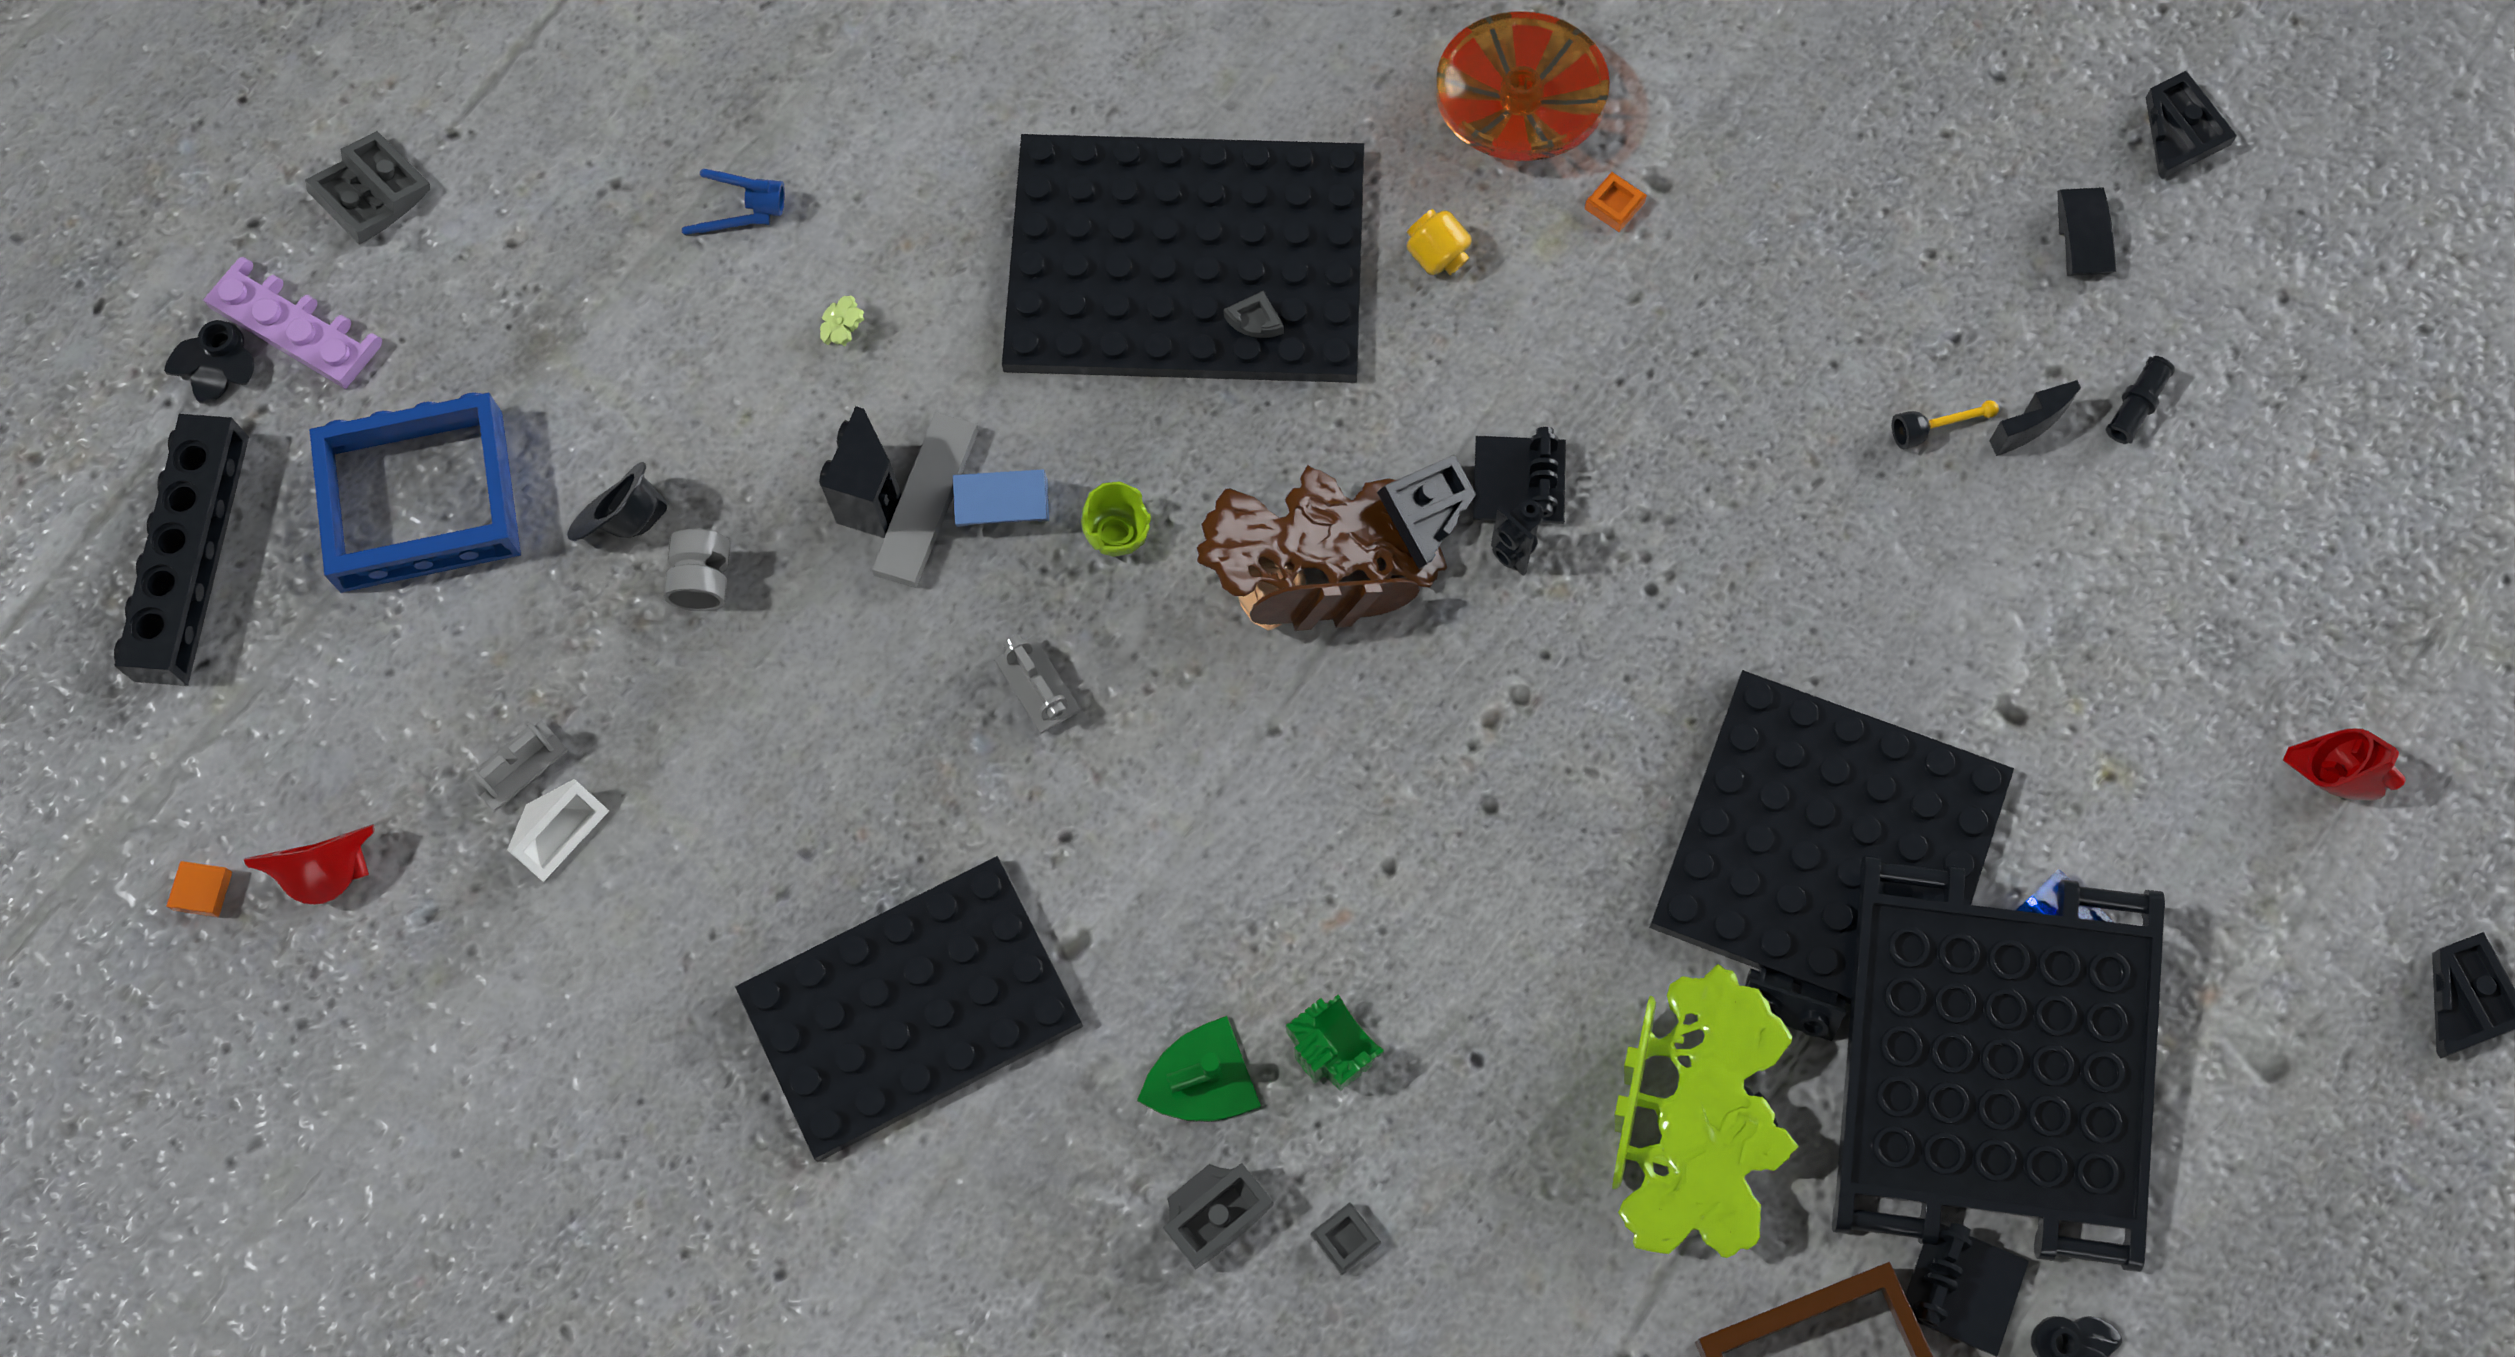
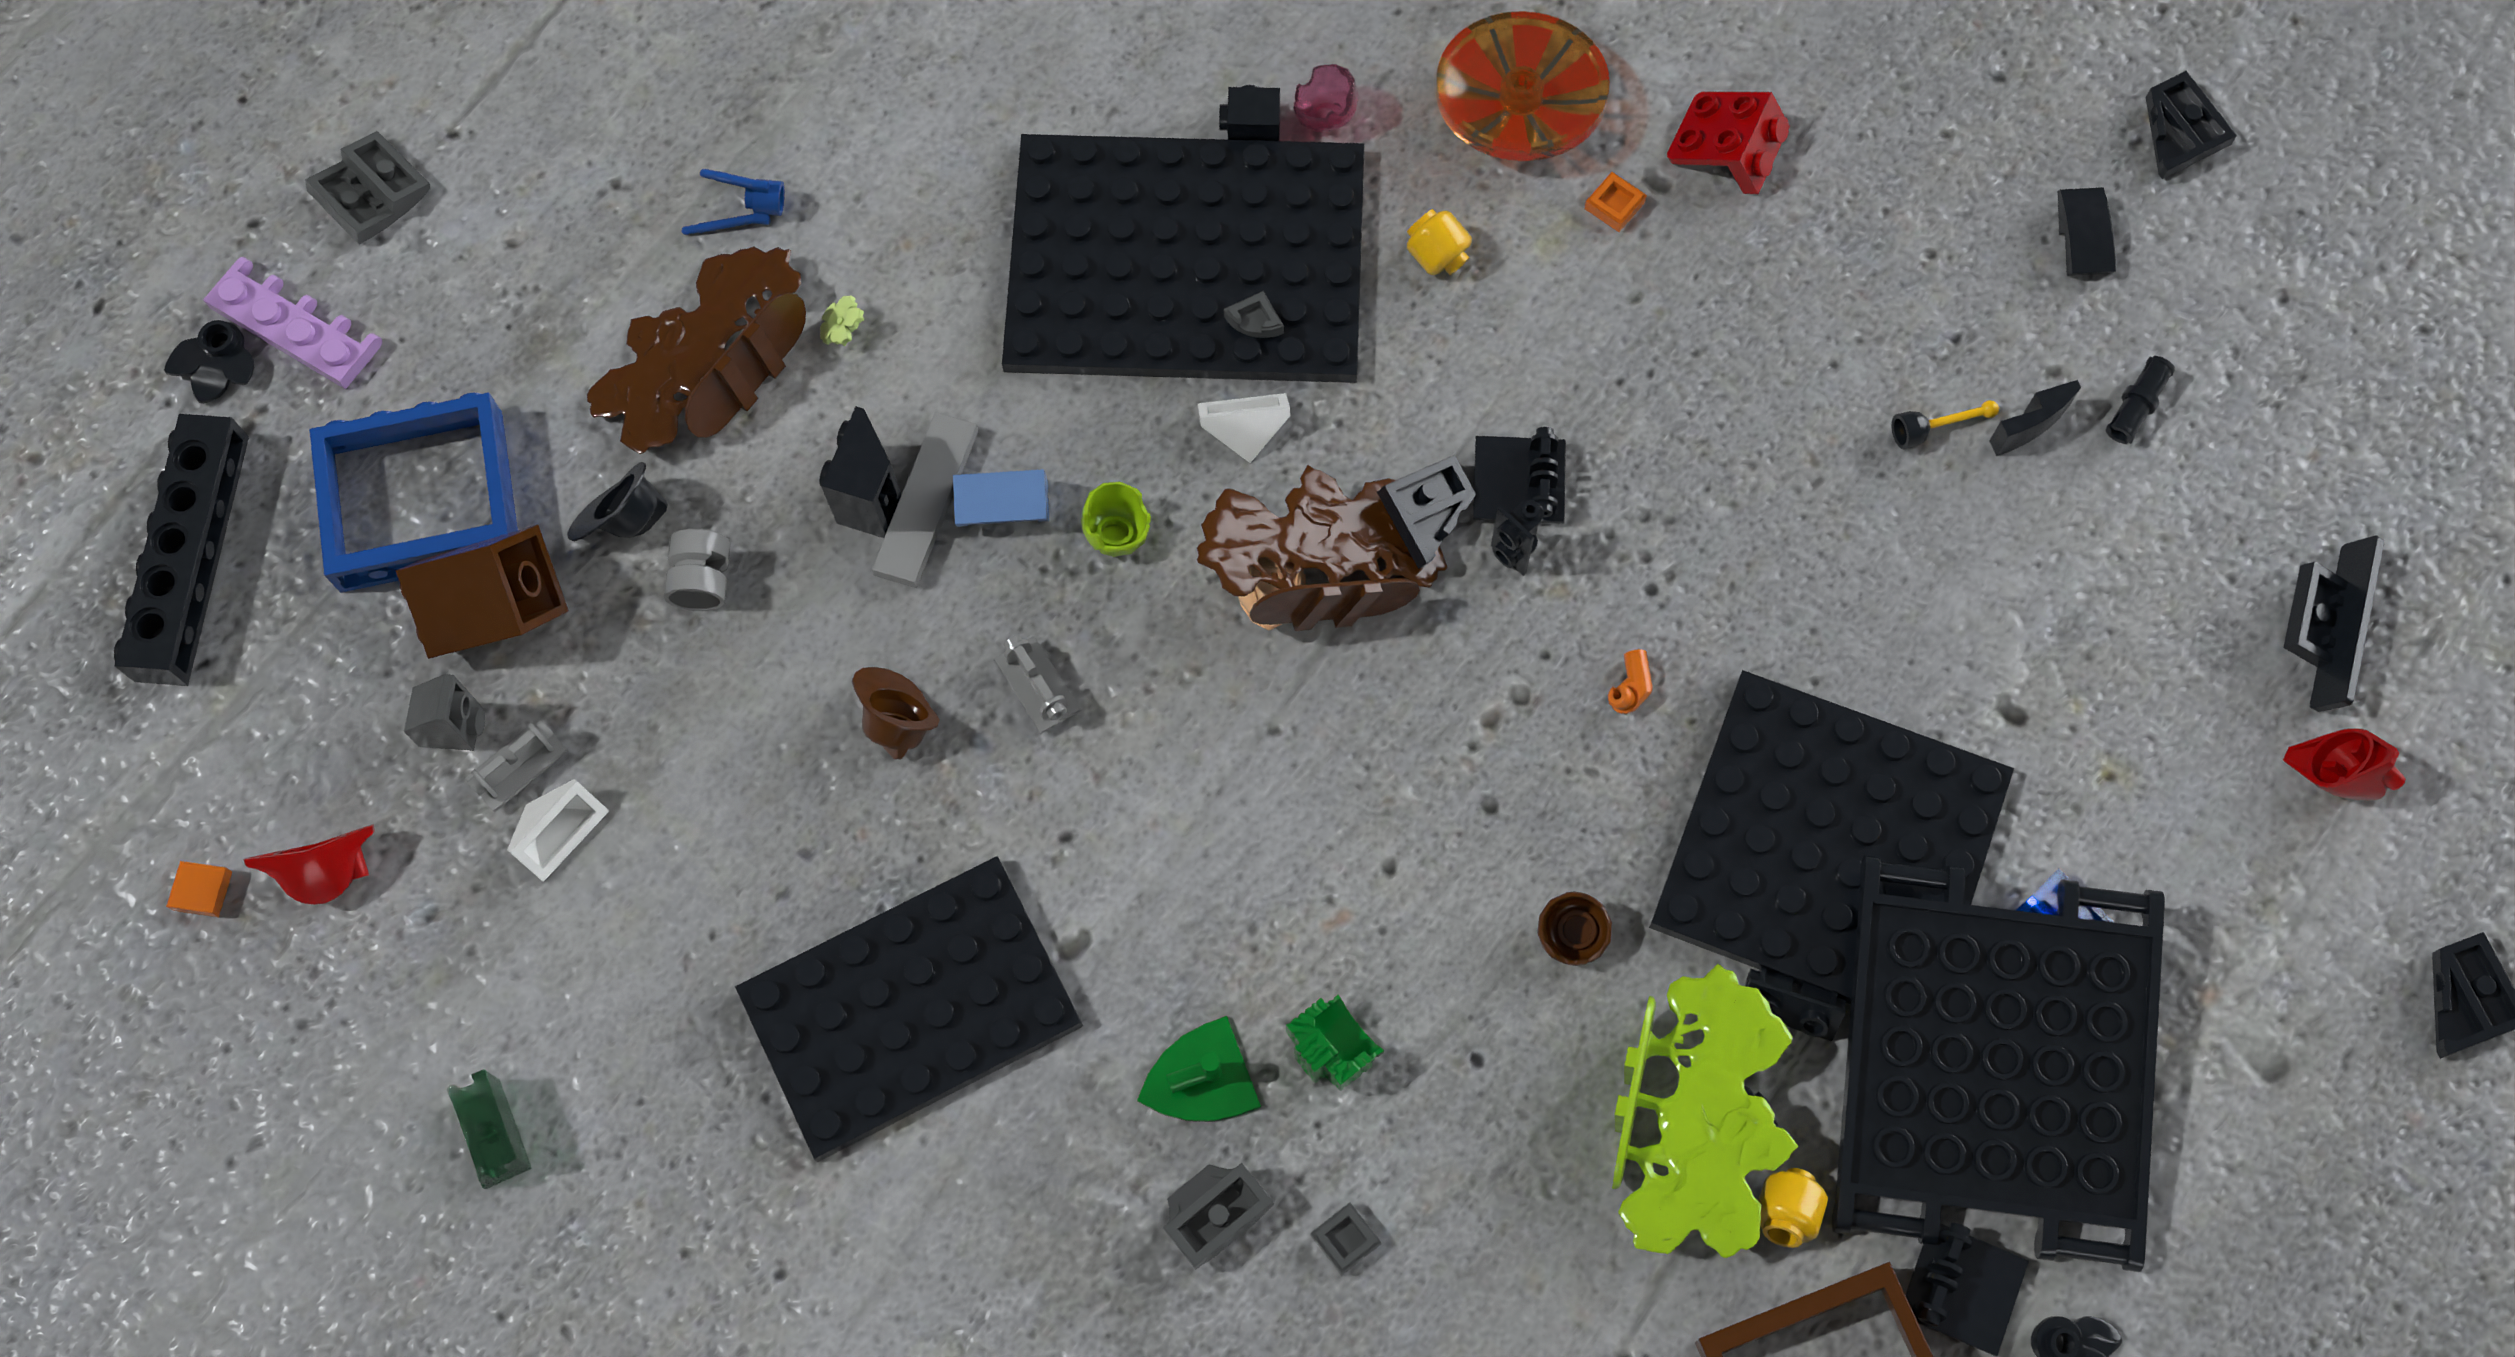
(444, 715): none -> dark grey slope
(482, 592): none -> reddish brown slope
(489, 1129): none -> clear green hinge
(686, 346): none -> reddish brown plant
(893, 710): none -> reddish brown piece
(1245, 422): none -> white slope
(1251, 113): none -> black brick
(1327, 99): none -> clear pink hair
(1574, 928): none -> reddish brown hair
(1635, 687): none -> orange arm
(1733, 132): none -> red bracket
(1792, 1207): none -> yellow head
(2332, 620): none -> black bracket

